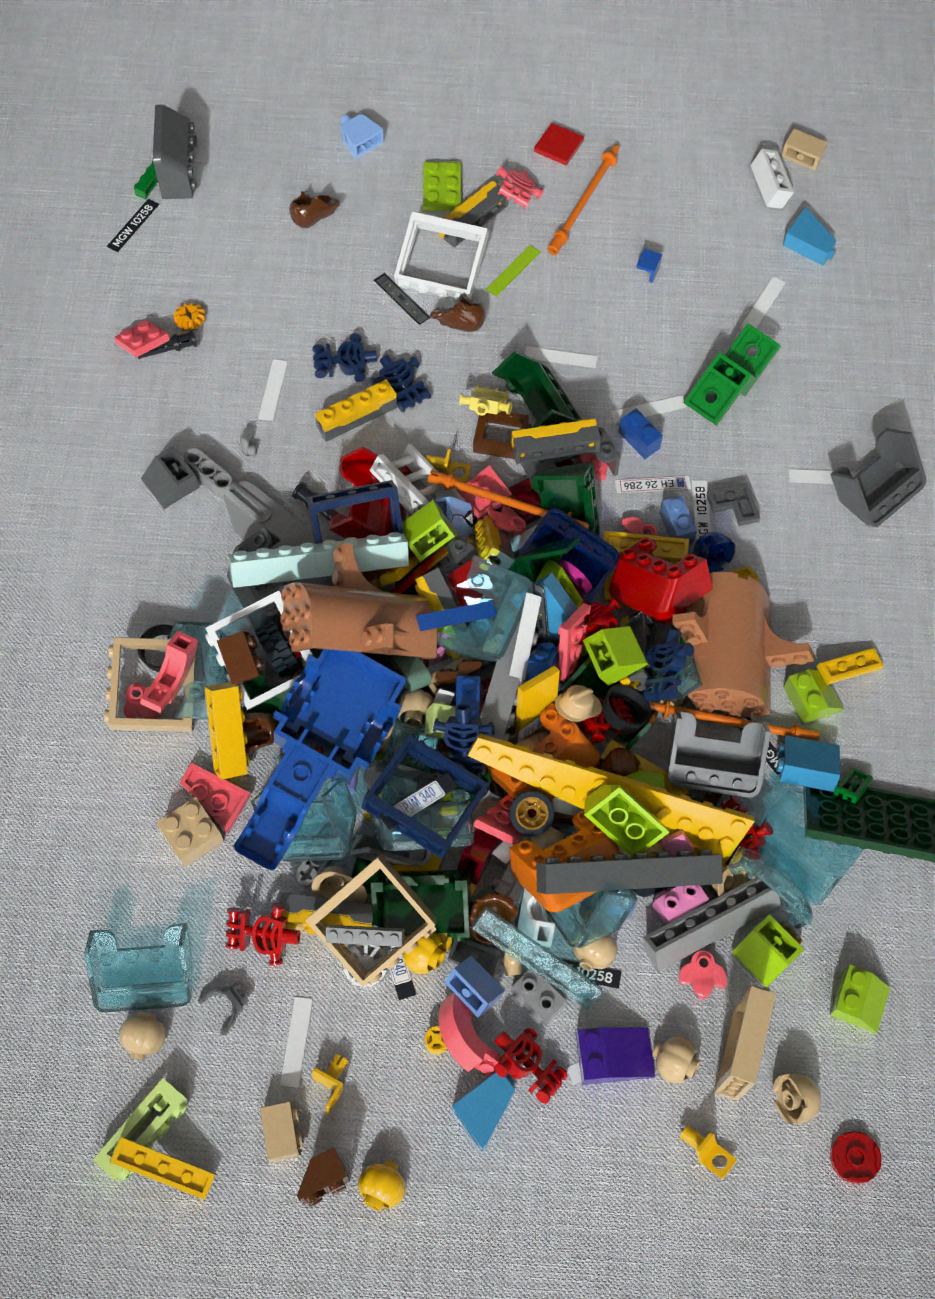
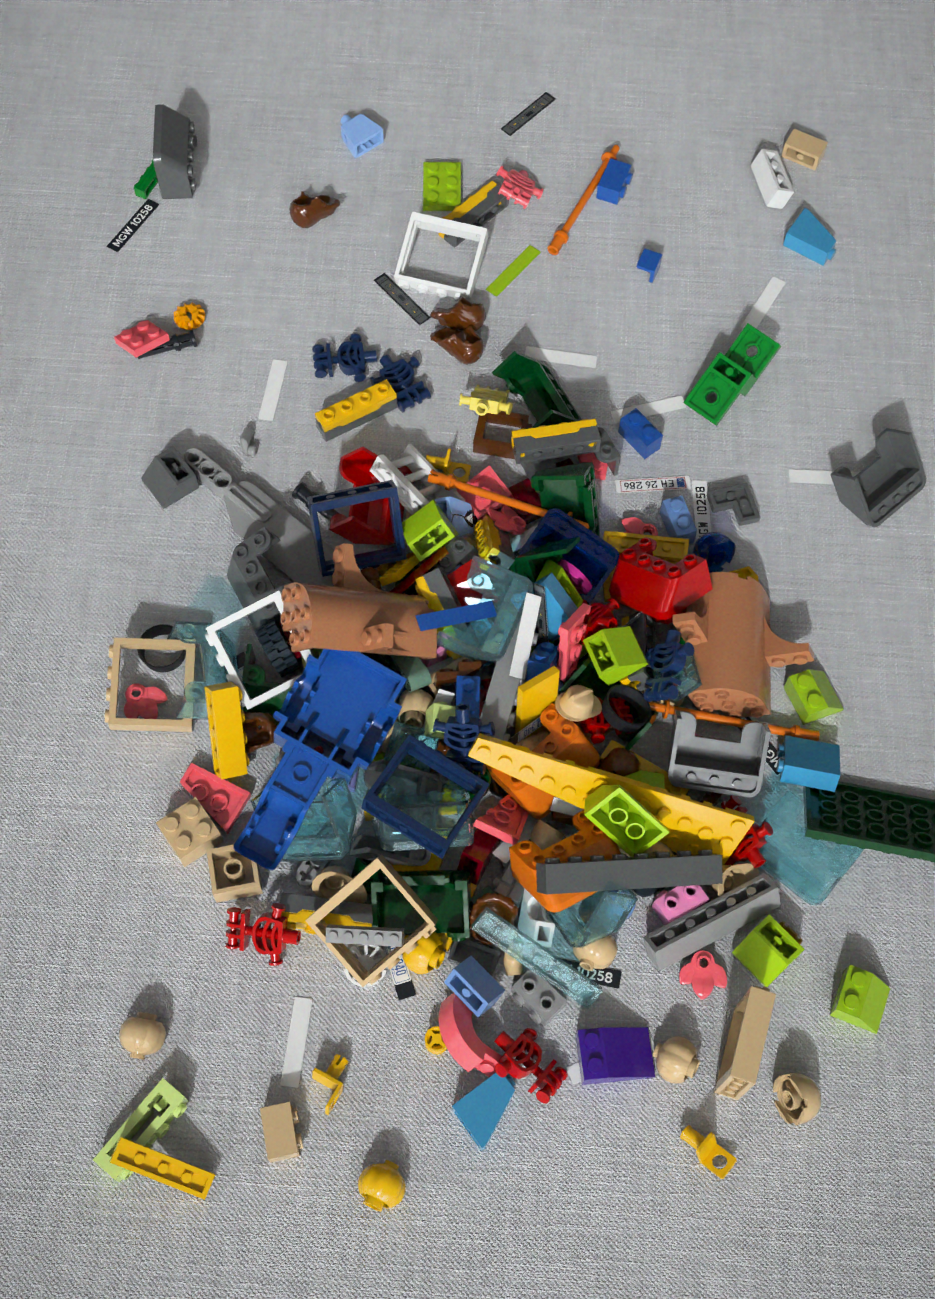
(139, 975): clear light blue windscreen -> none
(174, 670): coral arch -> none
(232, 874): none -> tan brick
(233, 995): dark grey helmet -> none
(240, 657): reddish brown brick -> none
(315, 560): light aqua brick -> none
(322, 1176): reddish brown slope -> none
(422, 798): sticker -> none
(463, 345): none -> reddish brown piece
(528, 113): none -> sticker
(540, 822): wheel -> none
(559, 144): red tile -> none
(614, 181): none -> blue brick
(677, 842): bright pink tile -> none
(778, 880): clear light blue windscreen -> none
(849, 792): green tile -> none
(850, 666): yellow tile -> none
(855, 1157): red tile -> none

